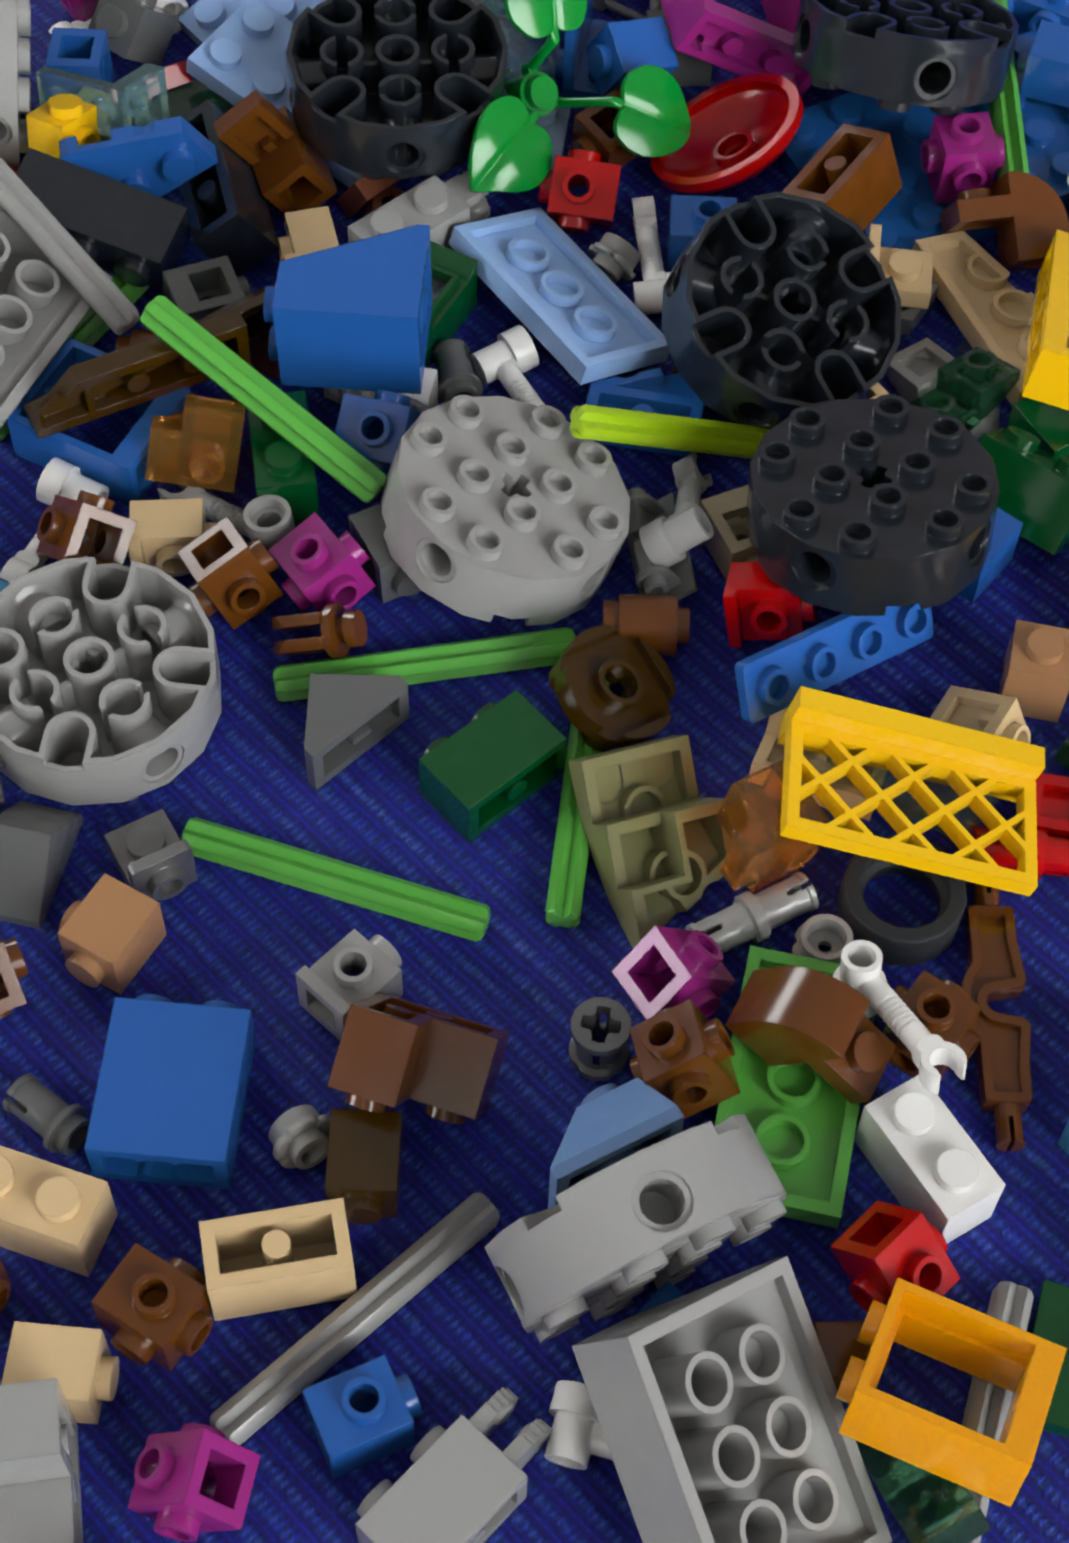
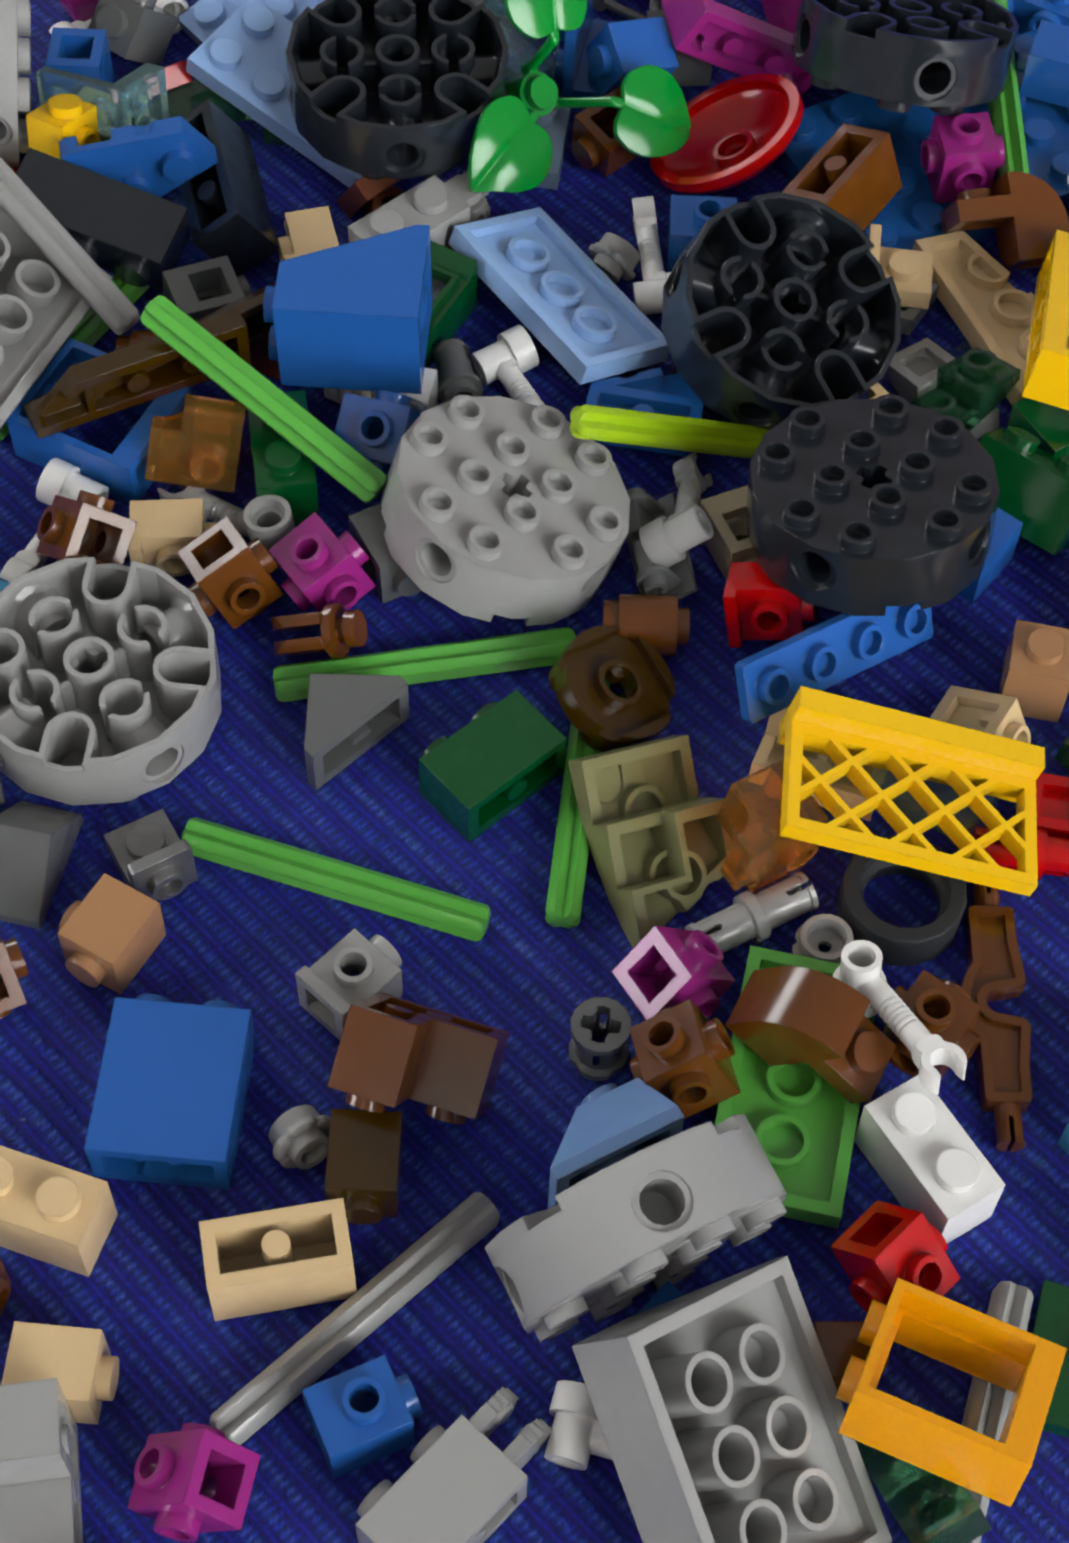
(60, 1124): dark grey pin -> none
(154, 1308): reddish brown brick -> none
(284, 162): reddish brown brick -> none
(584, 170): red brick -> none

